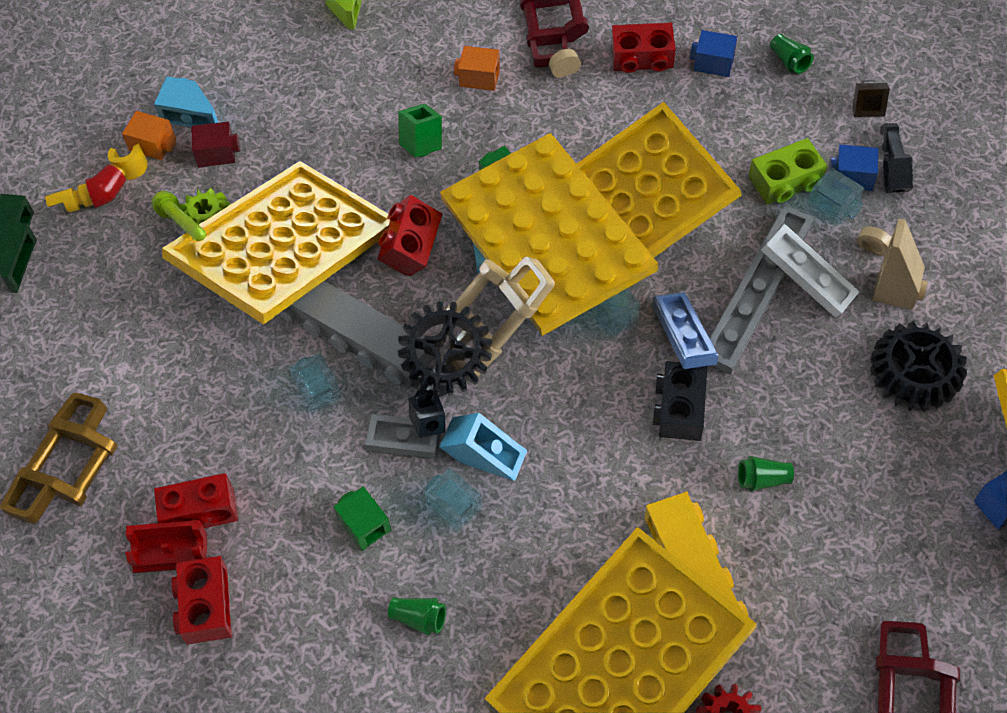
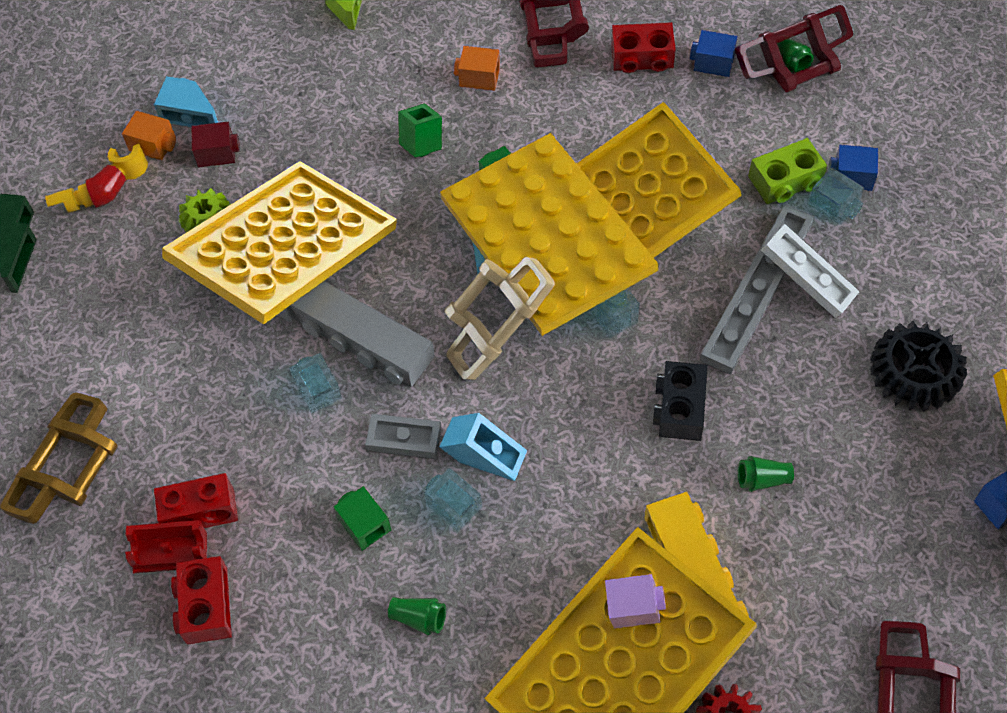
(167, 206): lime piece -> none
(409, 235): red brick -> none
(427, 411): black piece -> none
(449, 319): black gear -> none
(564, 63): tan tile -> none
(634, 601): none -> lavender brick
(684, 330): medium blue tile -> none
(823, 51): none -> dark red bar
(870, 99): dark brown tile -> none
(874, 240): tan tile -> none
(896, 164): black piece -> none
(901, 271): tan slope -> none

